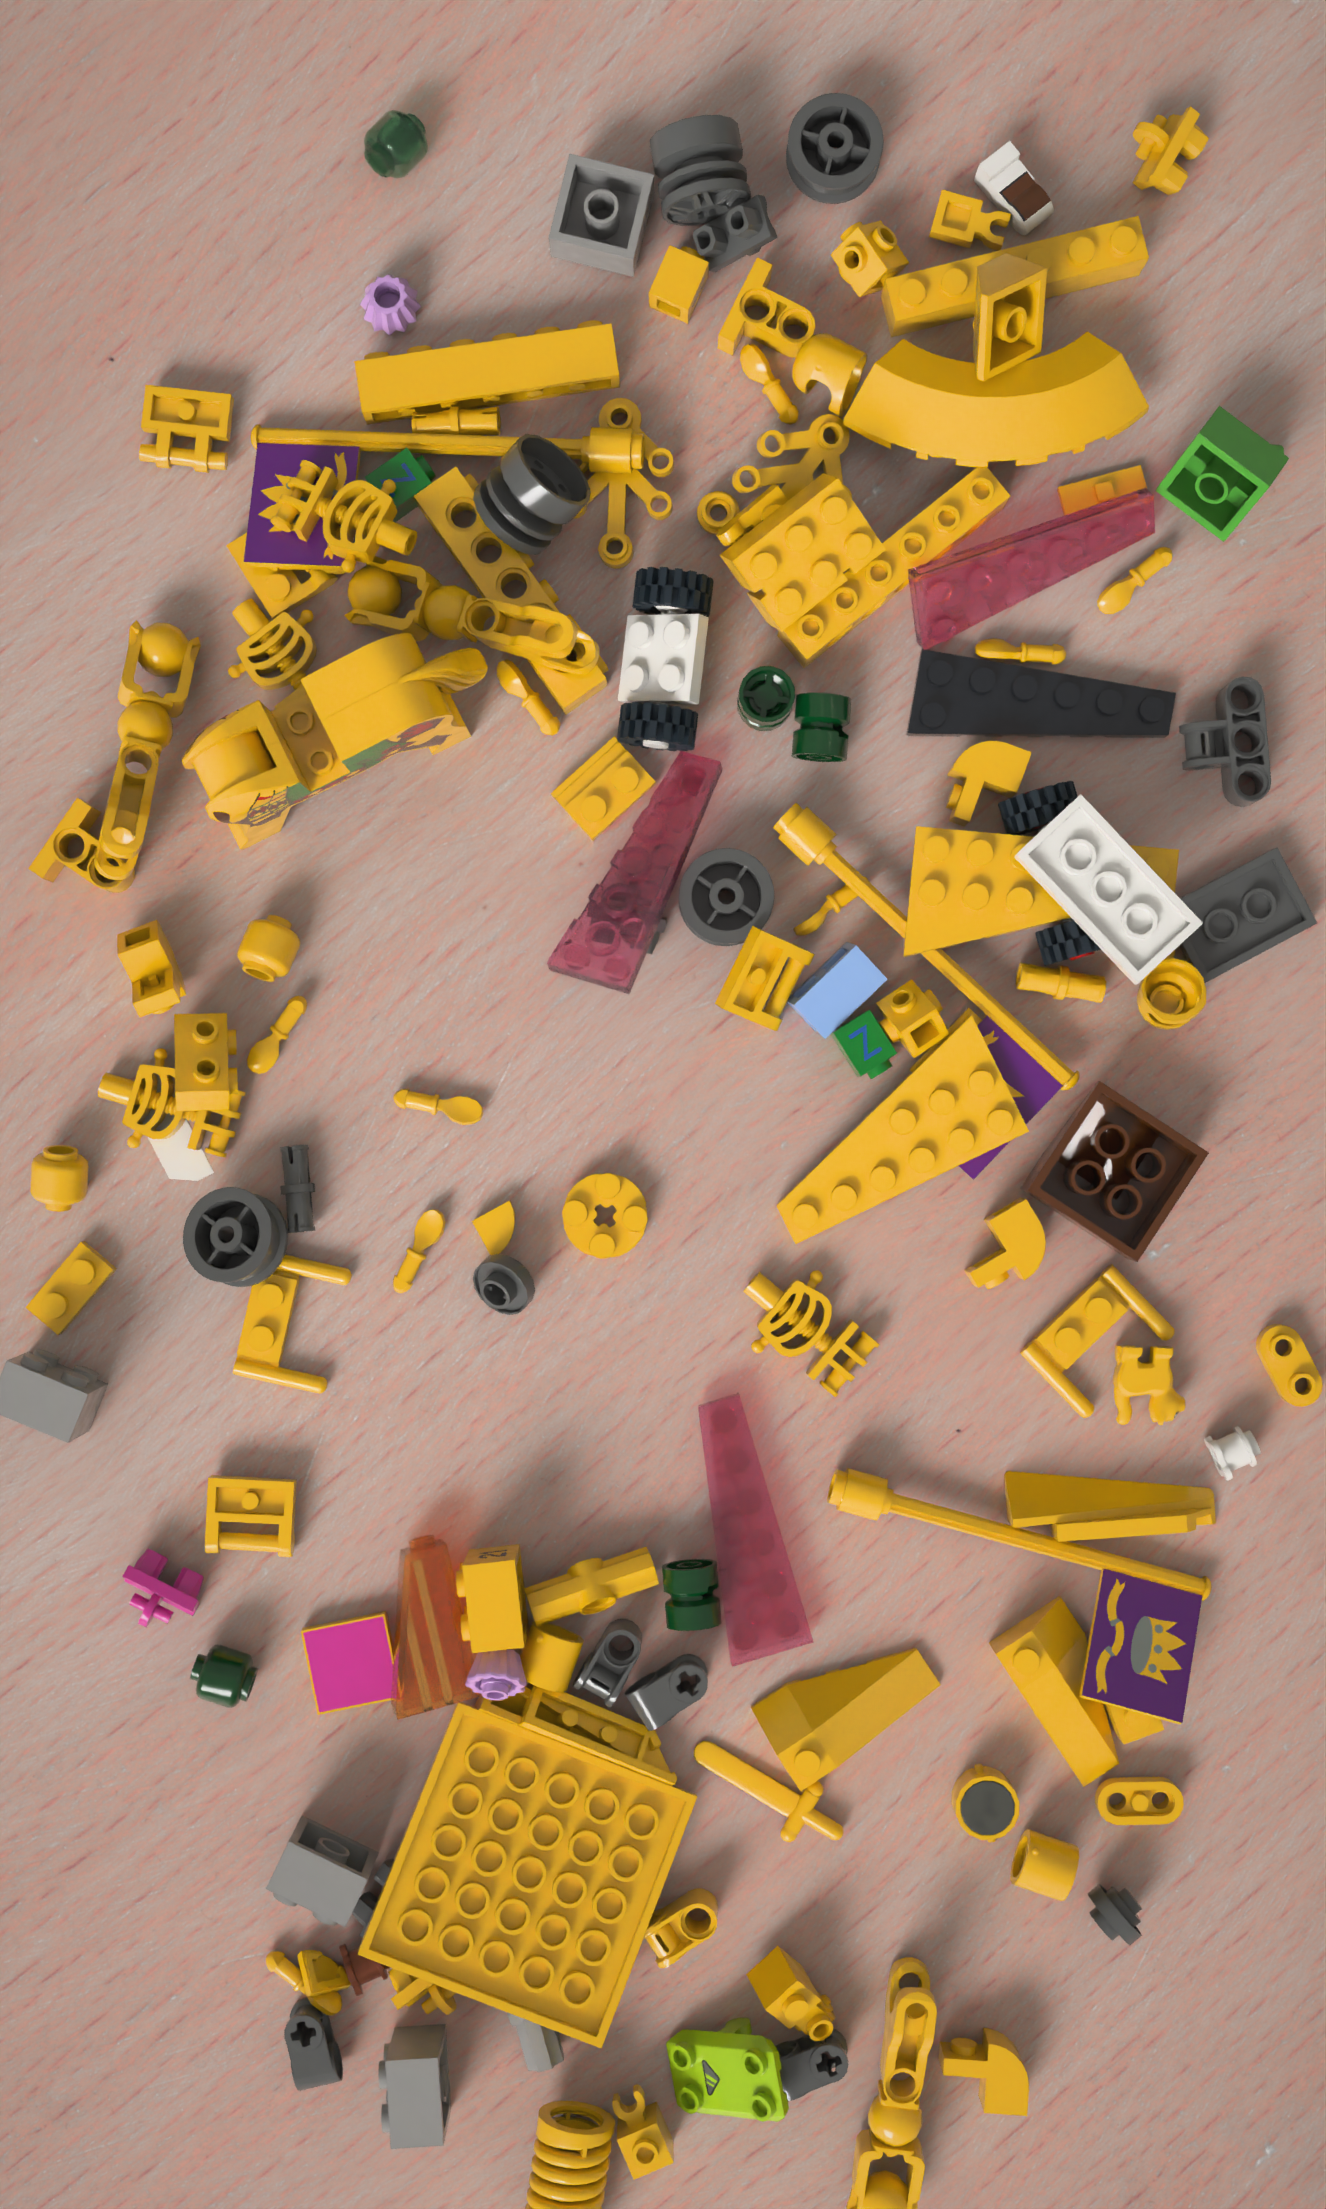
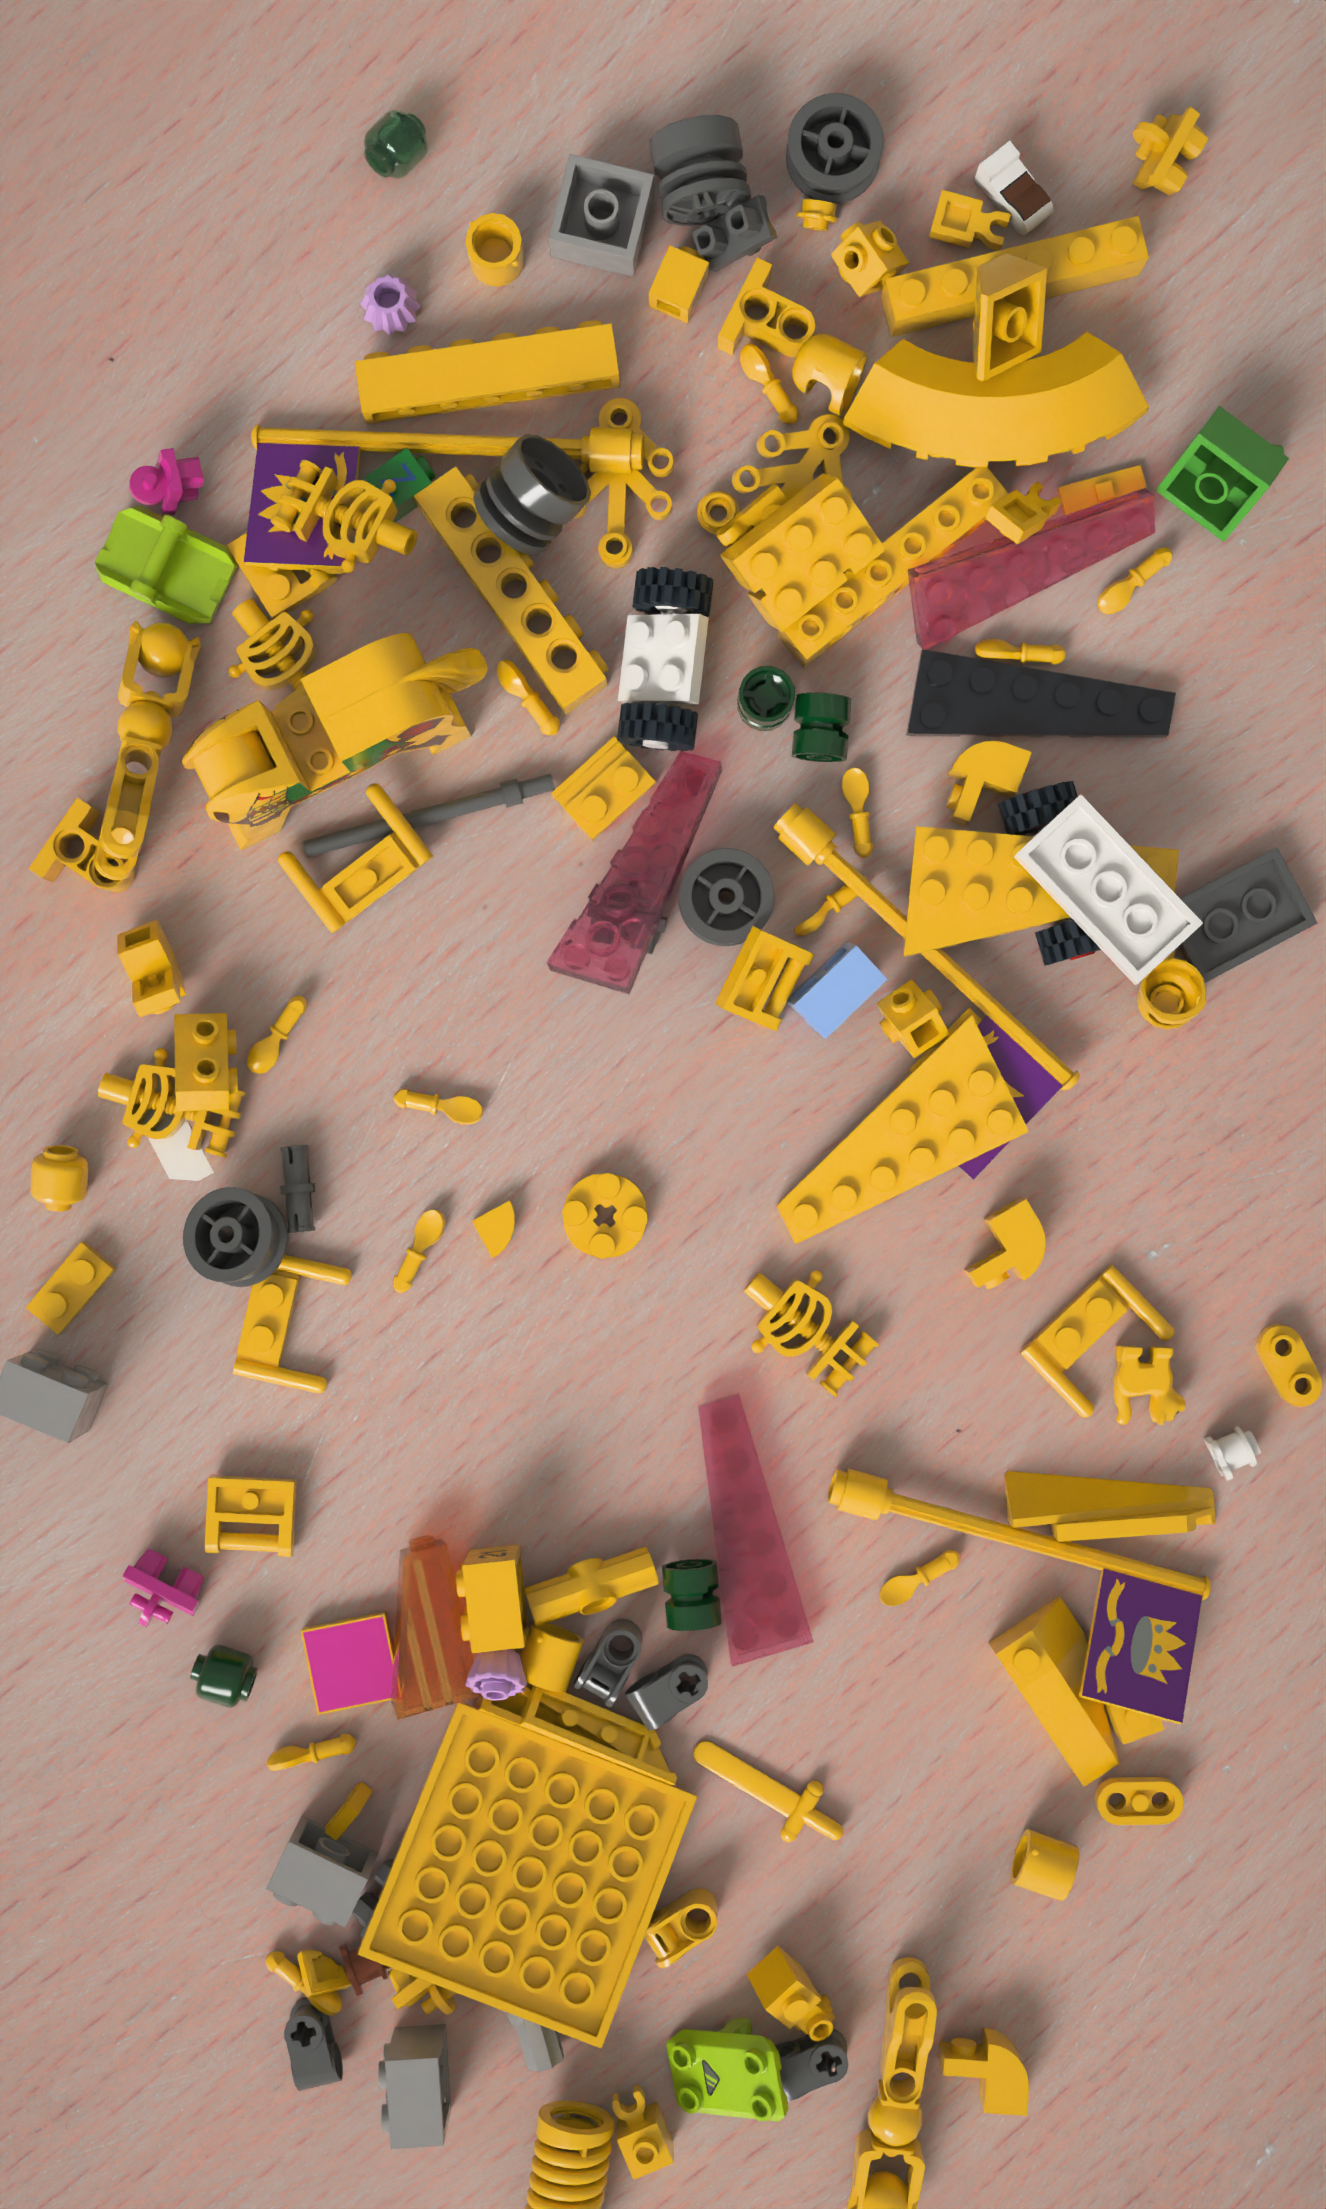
(166, 564): none -> lime shield
(168, 481): none -> dark pink hips
(186, 414): yellow plate -> none
(268, 948): yellow head -> none
(293, 1755): none -> yellow piece
(349, 1811): none -> yellow tile
(369, 875): none -> yellow plate
(455, 613): yellow piece -> none
(458, 421): yellow pin -> none
(495, 249): none -> yellow piece
(504, 1284): dark grey plate -> none
(509, 793): none -> dark grey bar
(817, 214): none -> yellow plate
(834, 1715): yellow wedge -> none
(856, 791): none -> yellow piece
(865, 1045): green brick -> none
(902, 1587): none -> yellow piece
(985, 1803): piece -> none
(1022, 515): none -> yellow plate
(1060, 982): yellow pin -> none
(1115, 1171): reddish brown slope -> none
(1116, 1913): dark grey plate -> none
(1213, 745): dark grey piece -> none

